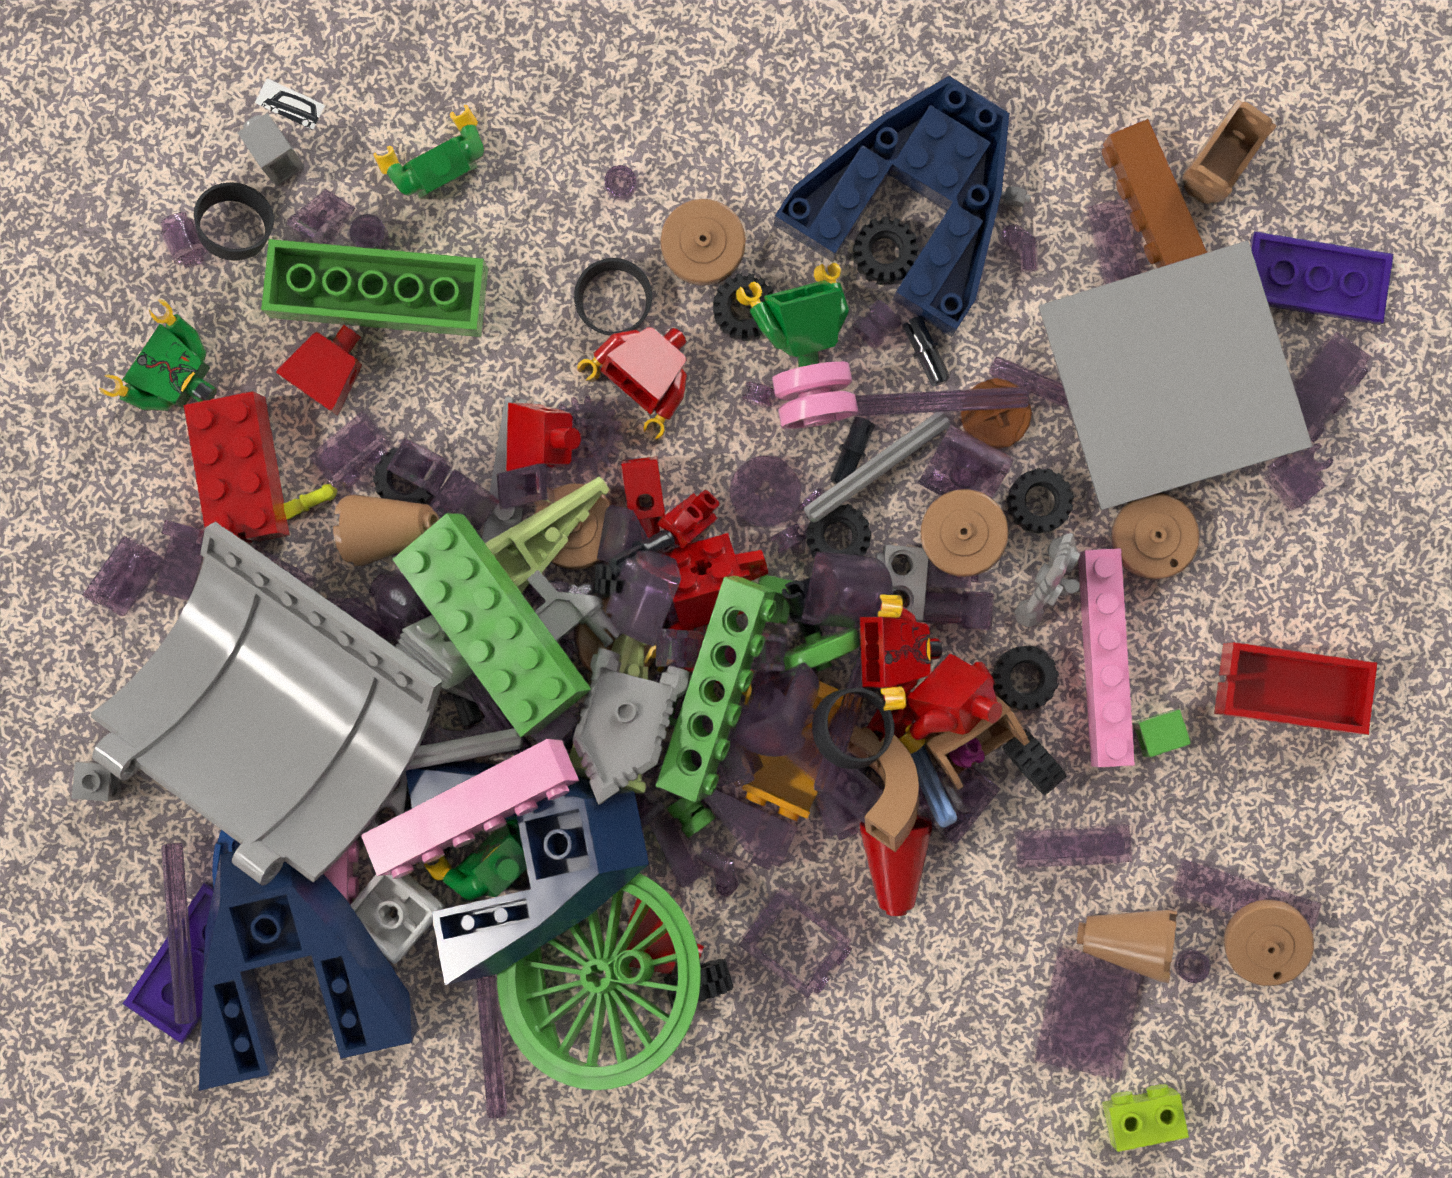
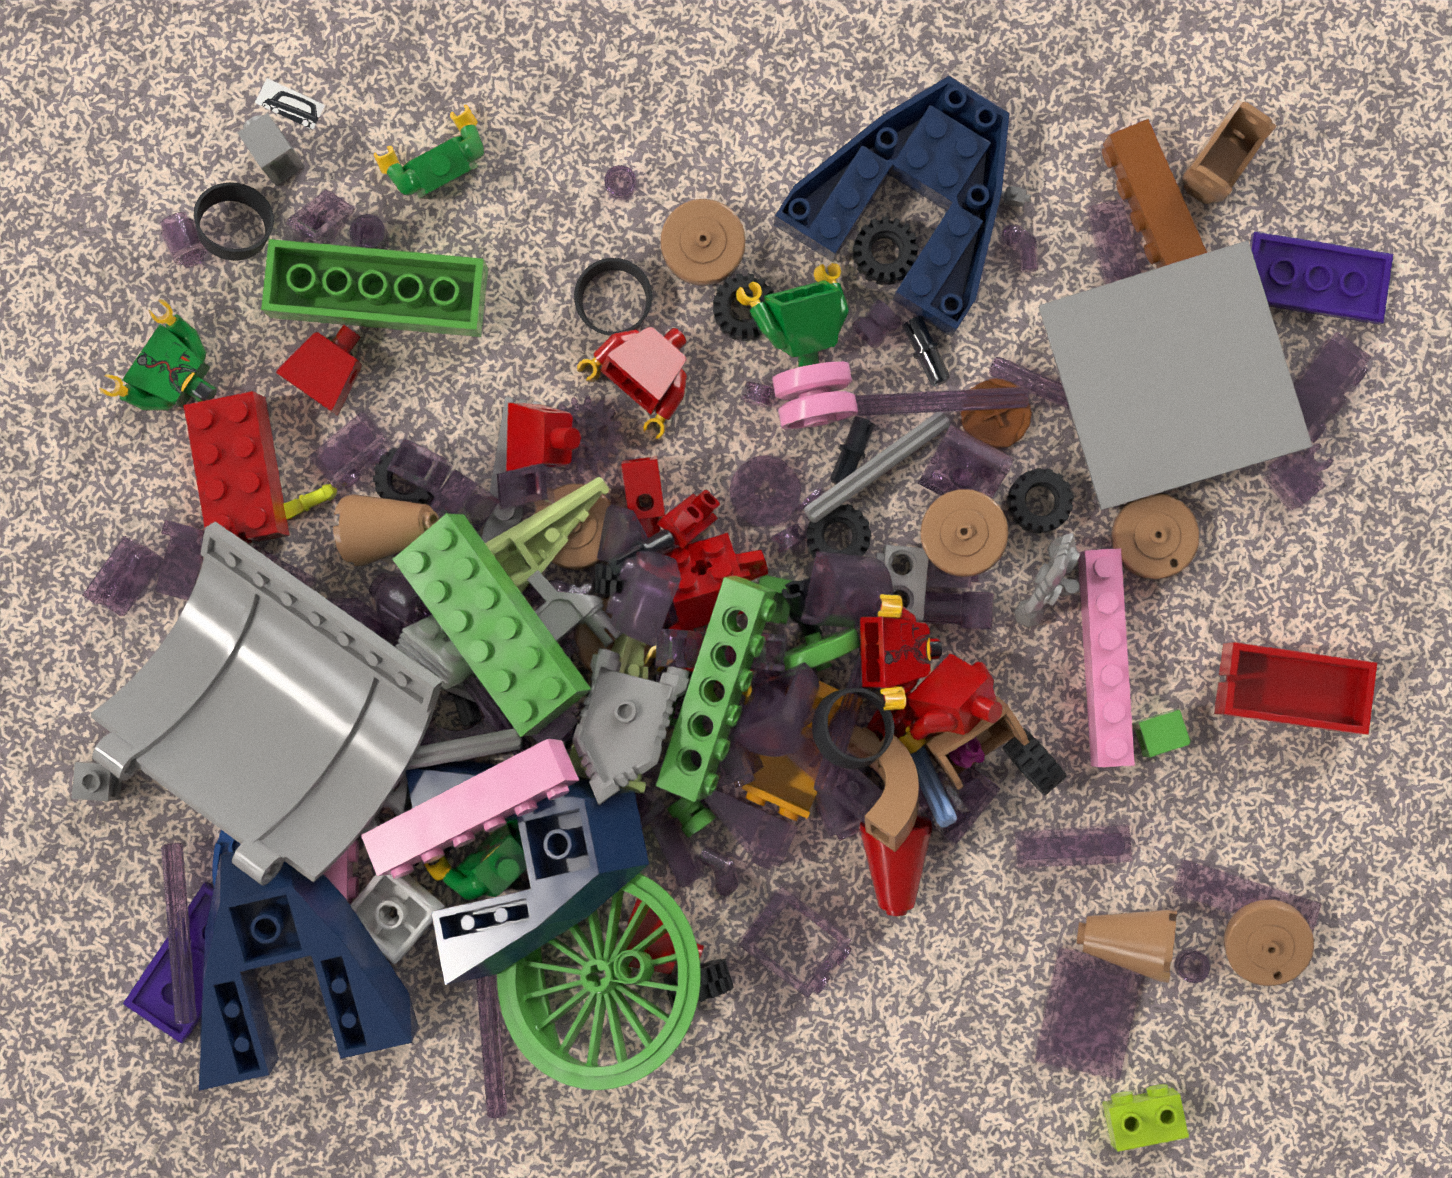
(1045, 667): black tyre -> none

